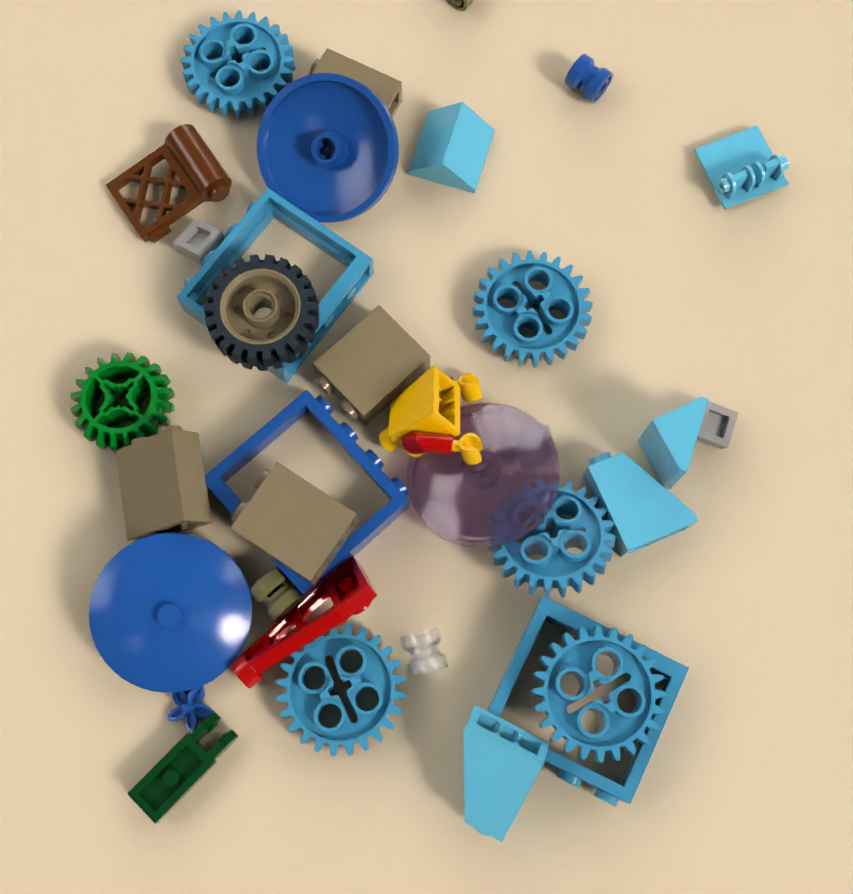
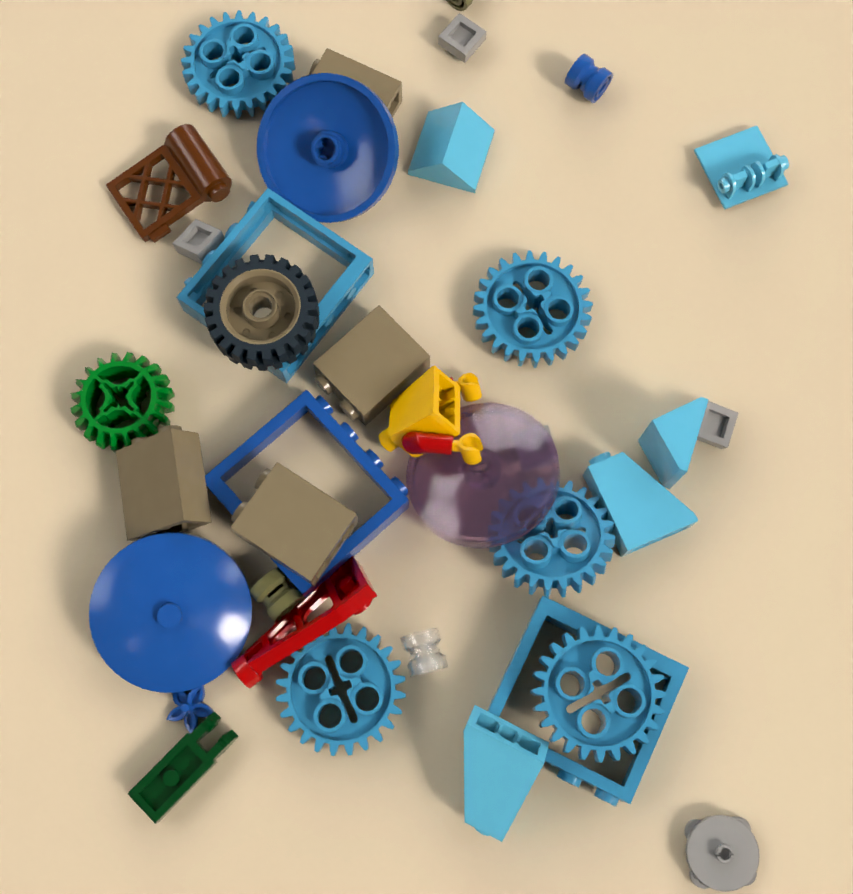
(462, 37): none -> light grey plate
(721, 852): none -> light grey piece

